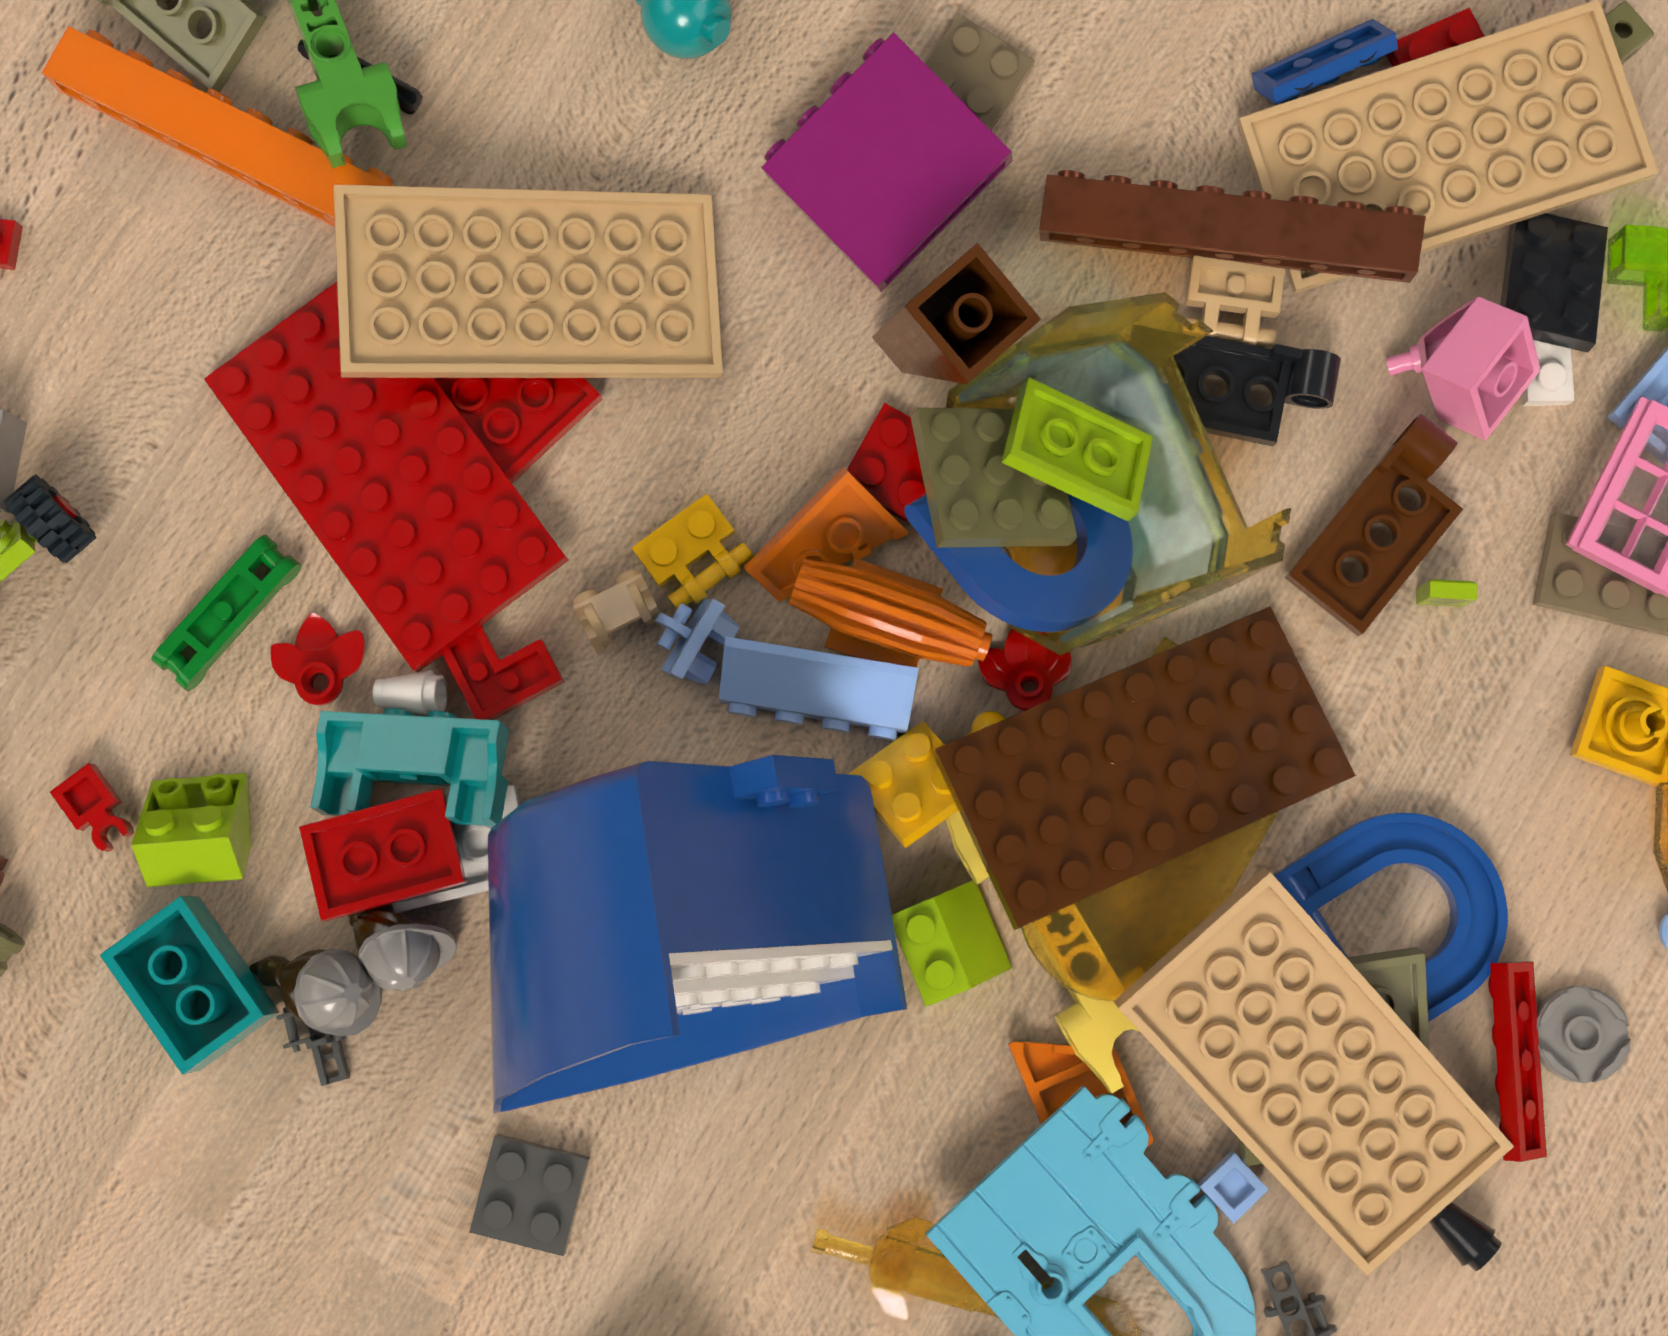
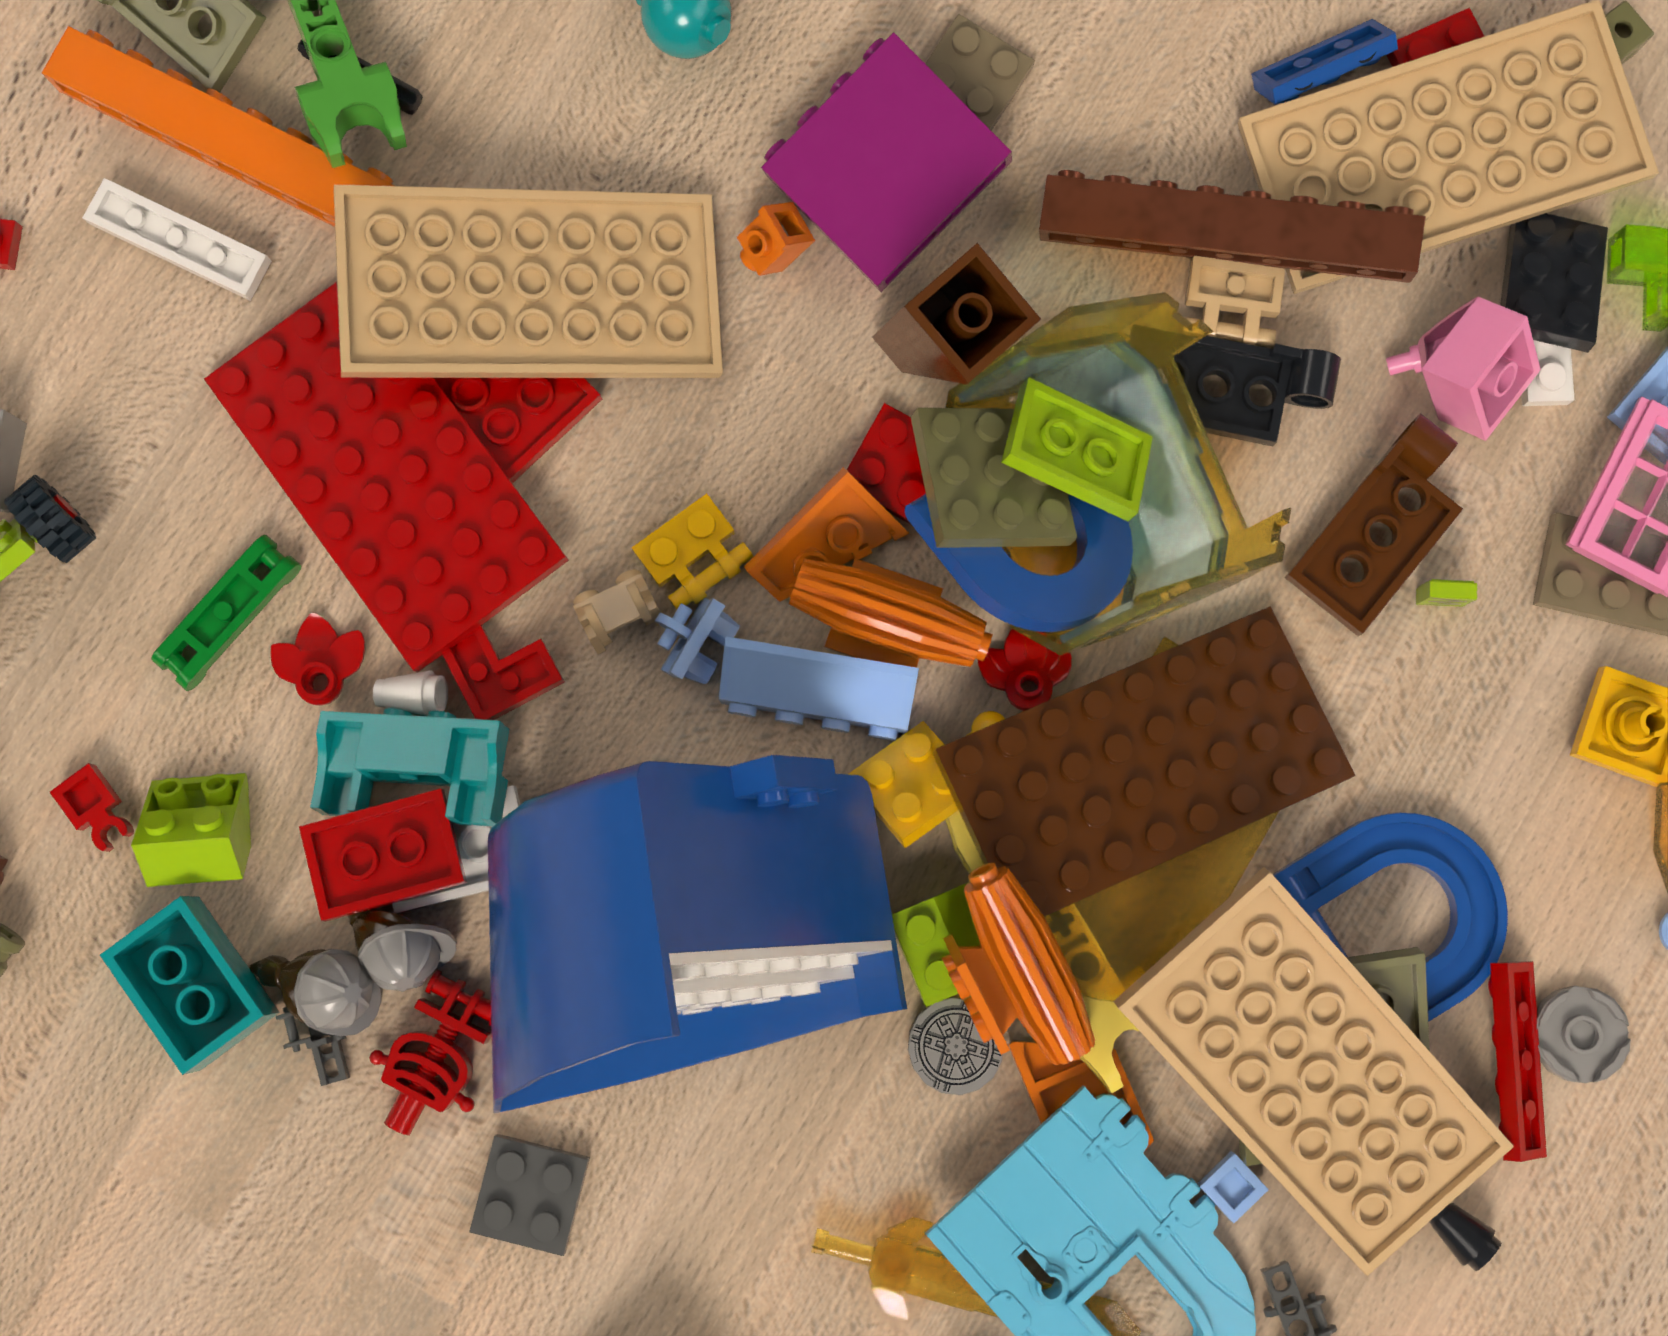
(177, 239): none -> white plate
(414, 1095): none -> red torso
(765, 242): none -> orange brick
(949, 1049): none -> light grey tile
(1017, 970): none -> orange plate

